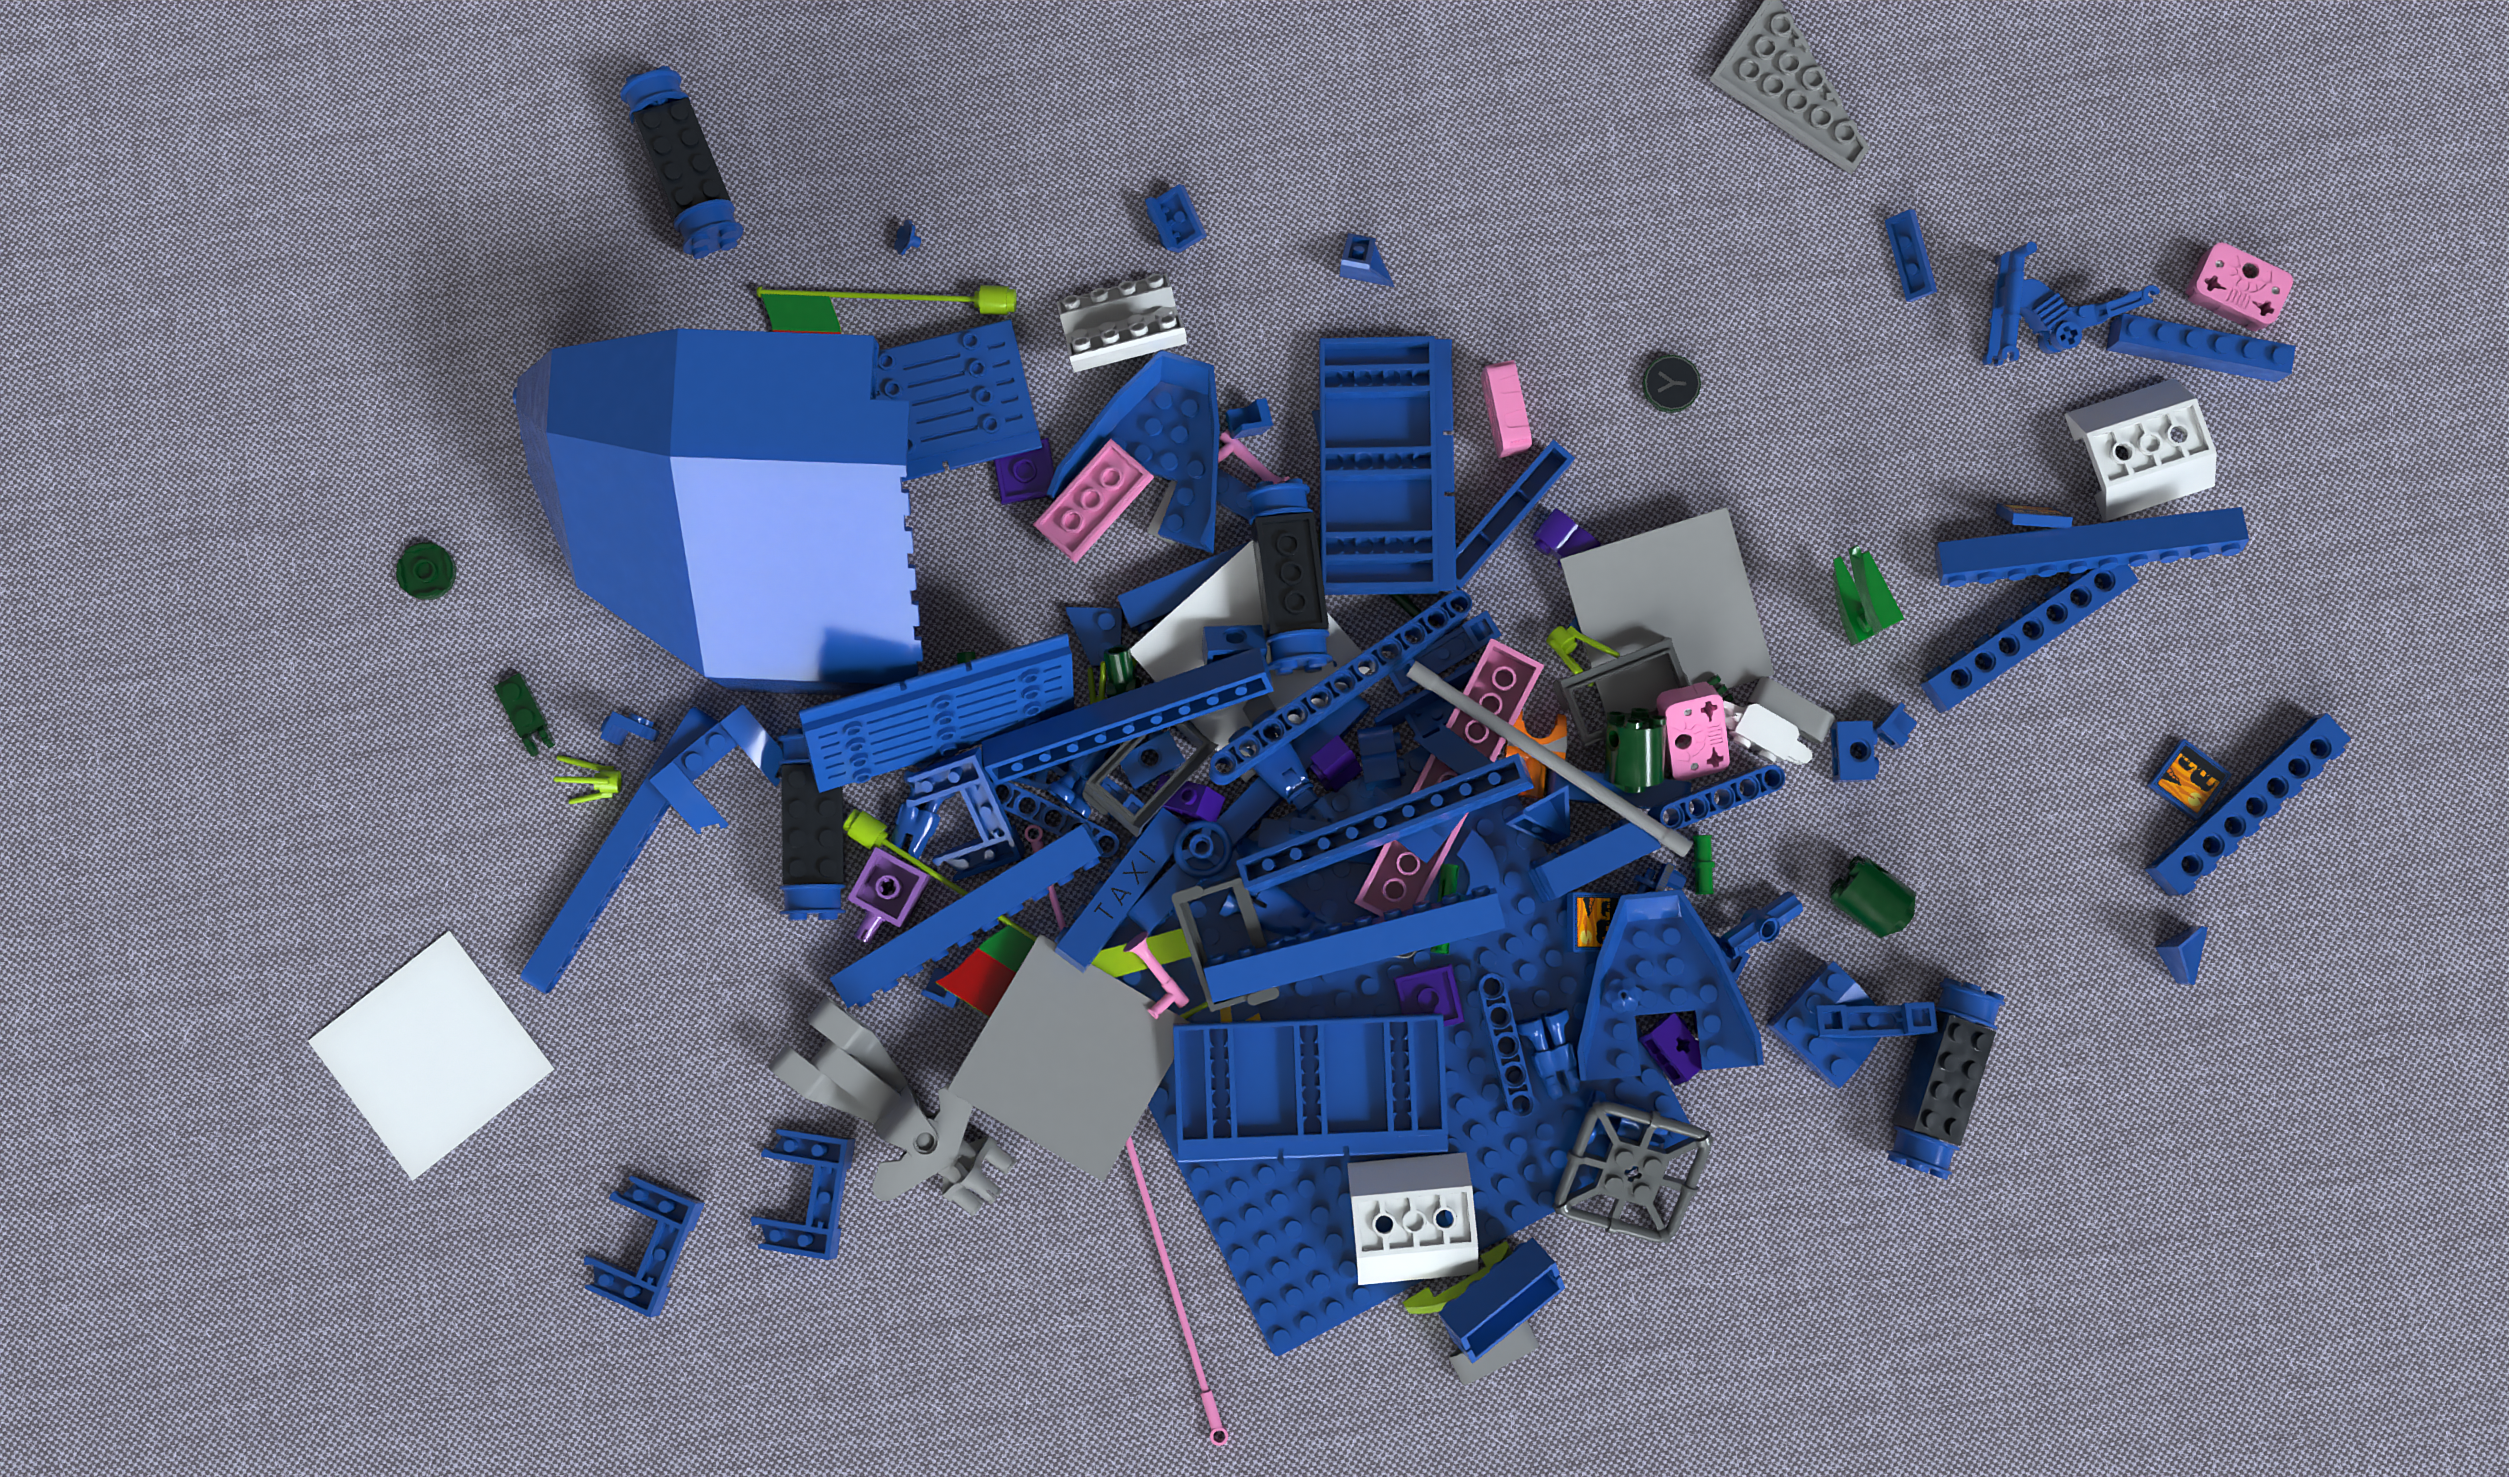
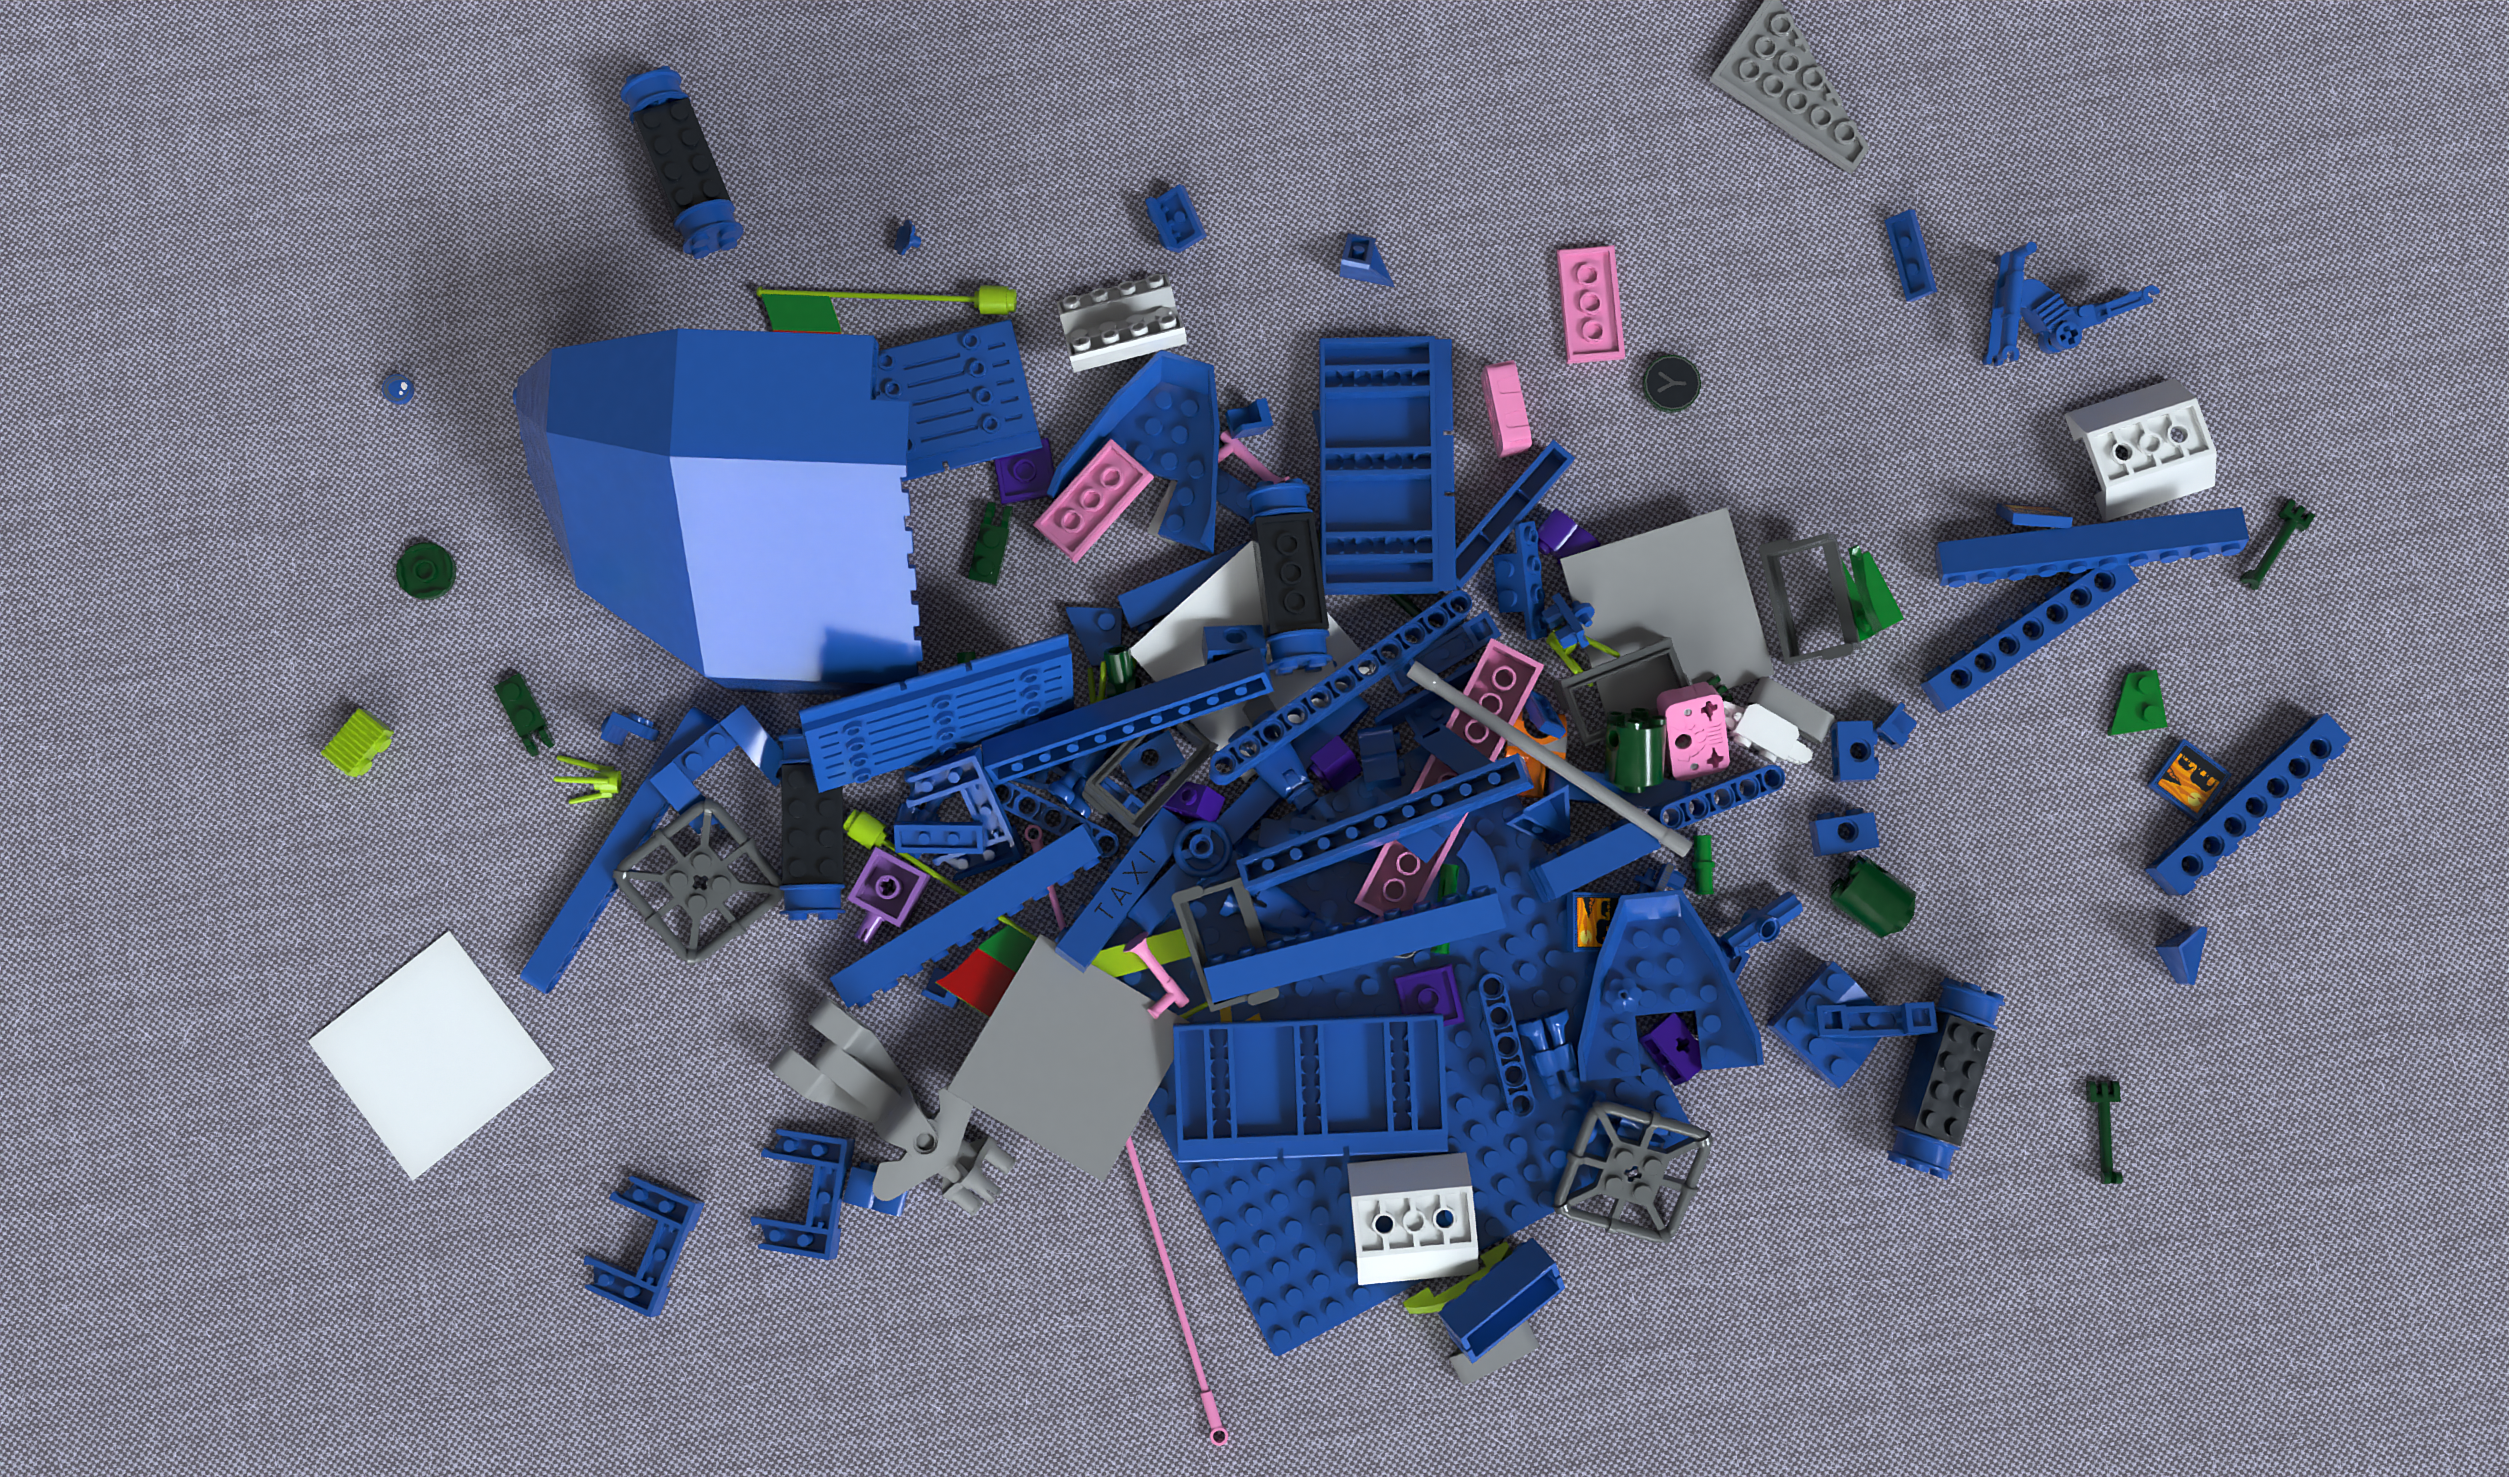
(358, 743): none -> lime brick
(398, 389): none -> blue tile
(680, 880): none -> dark grey plate
(860, 1191): none -> blue brick
(939, 837): none -> blue plate
(991, 547): none -> dark green hinge
(1520, 580): none -> blue bracket
(1543, 715): none -> blue plate
(1573, 631): none -> blue hips
(1590, 304): none -> bright pink tile
(1778, 595): none -> dark grey piece
(1861, 832): none -> blue brick
(2103, 1100): none -> dark green hinge
(2139, 704): none -> green wing
(2200, 348): blue brick -> none
(2225, 290): bright pink axle -> none
(2292, 521): none -> dark green hinge

